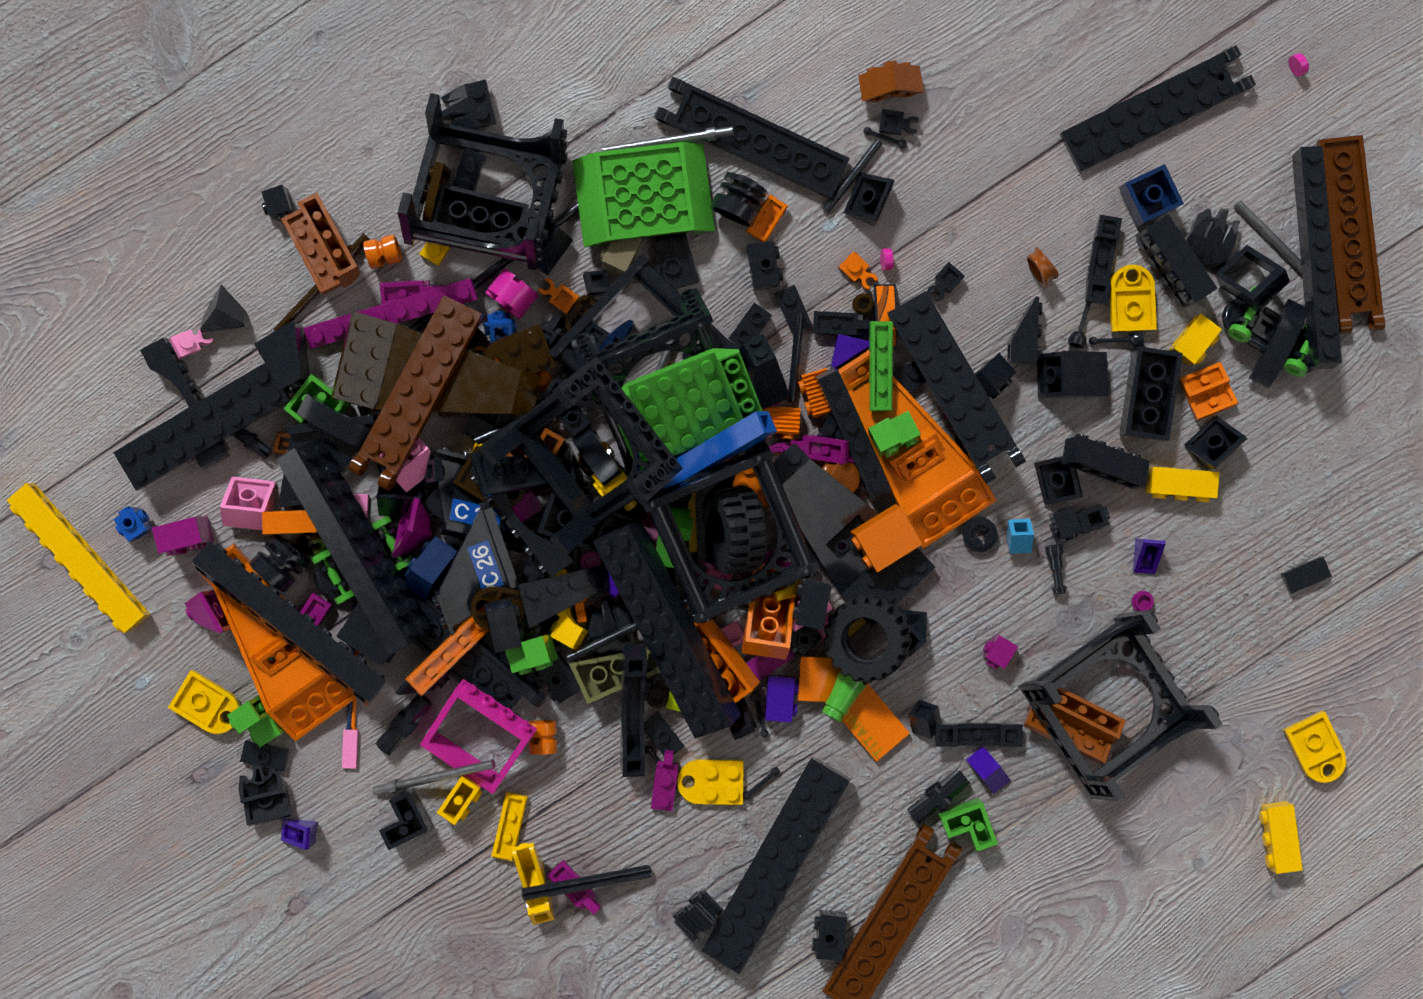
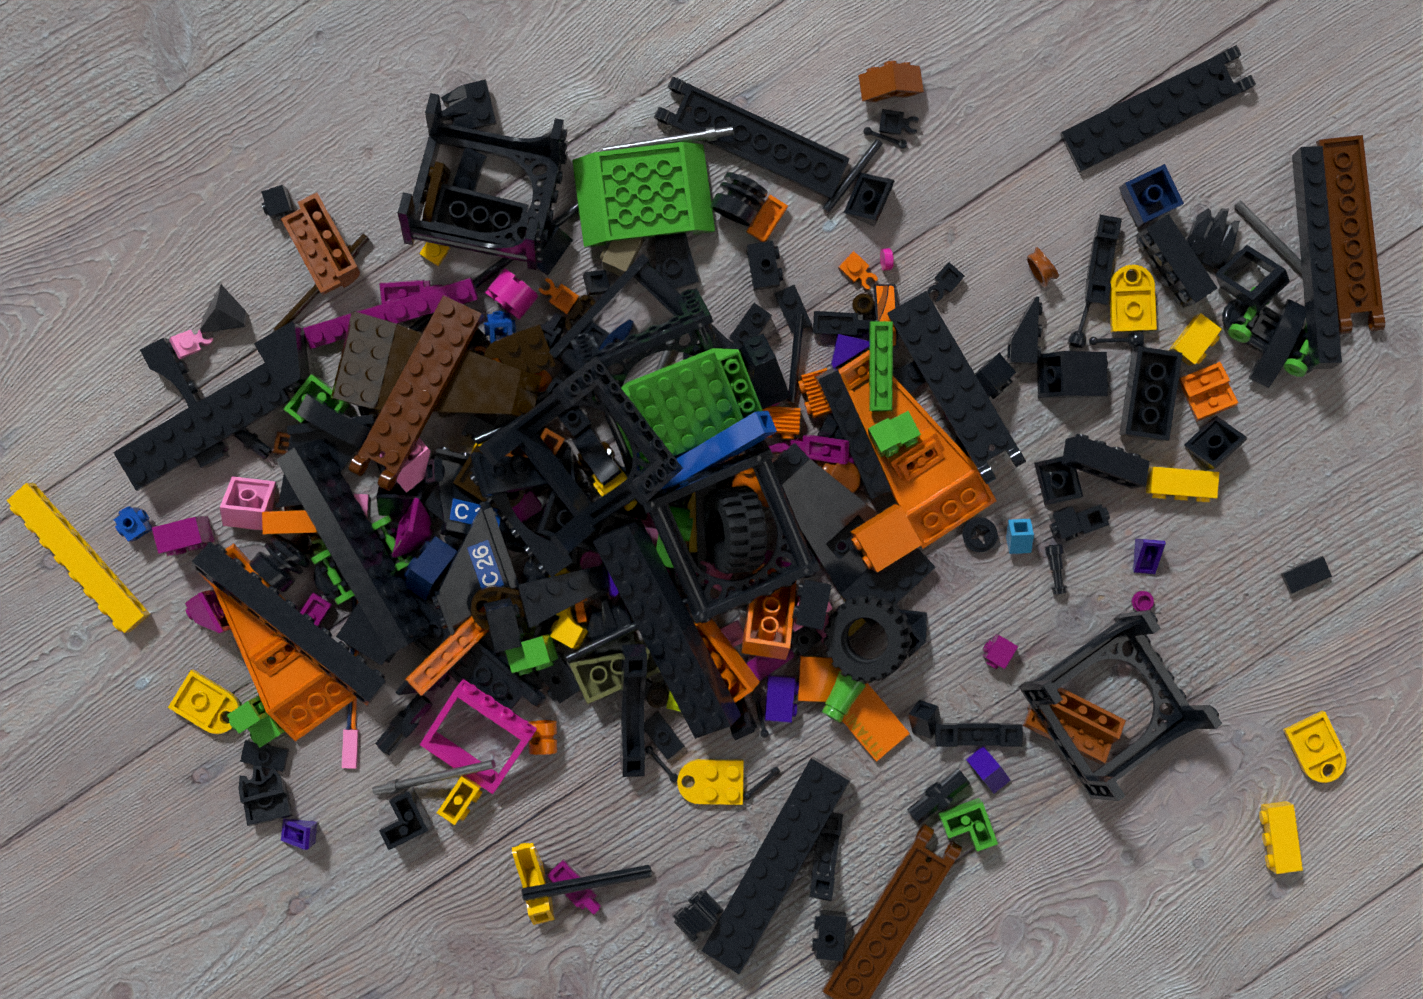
(382, 251): orange wheel -> none
(509, 825): yellow tile -> none
(665, 783): magenta hinge -> none
(787, 592): yellow arm -> none
(825, 859): none -> black slope
(1298, 64): dark pink tile -> none

